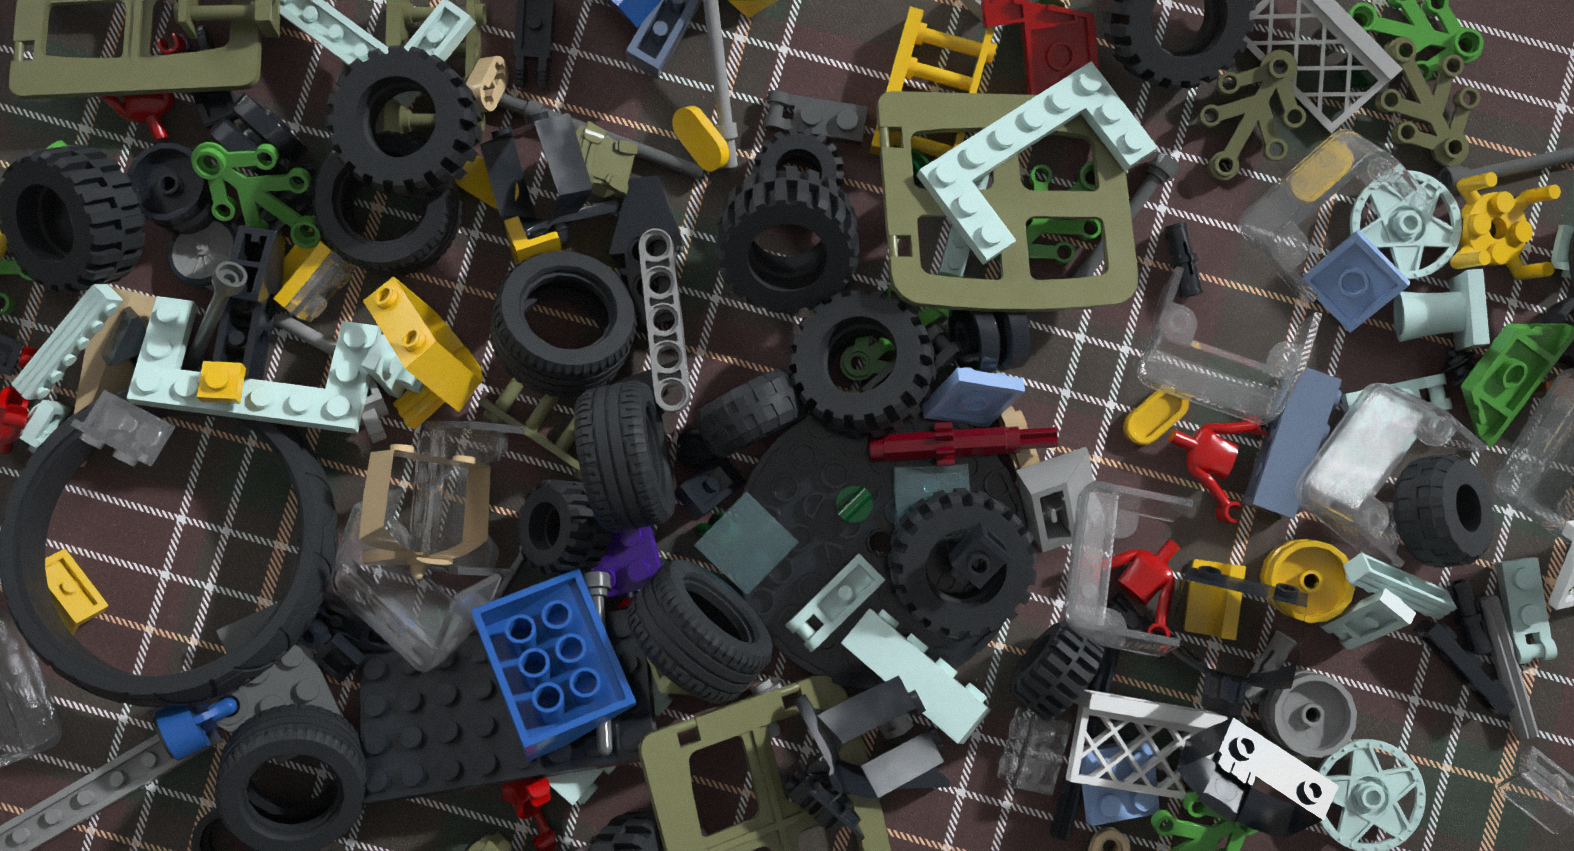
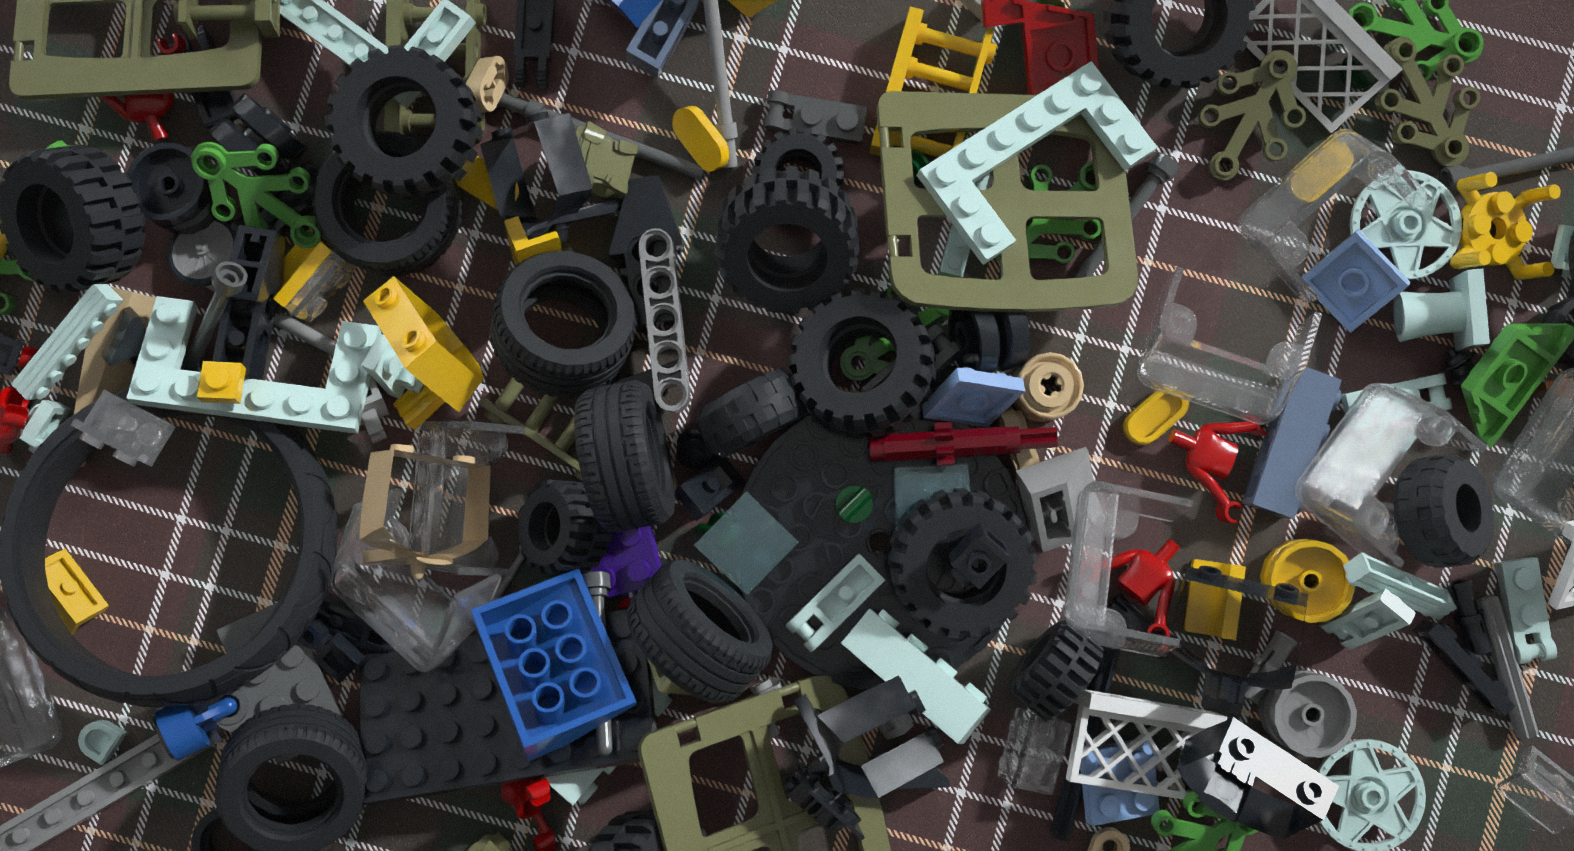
(100, 740): none -> light aqua tile
(1037, 405): none -> tan piece
(1183, 256): black pin -> none

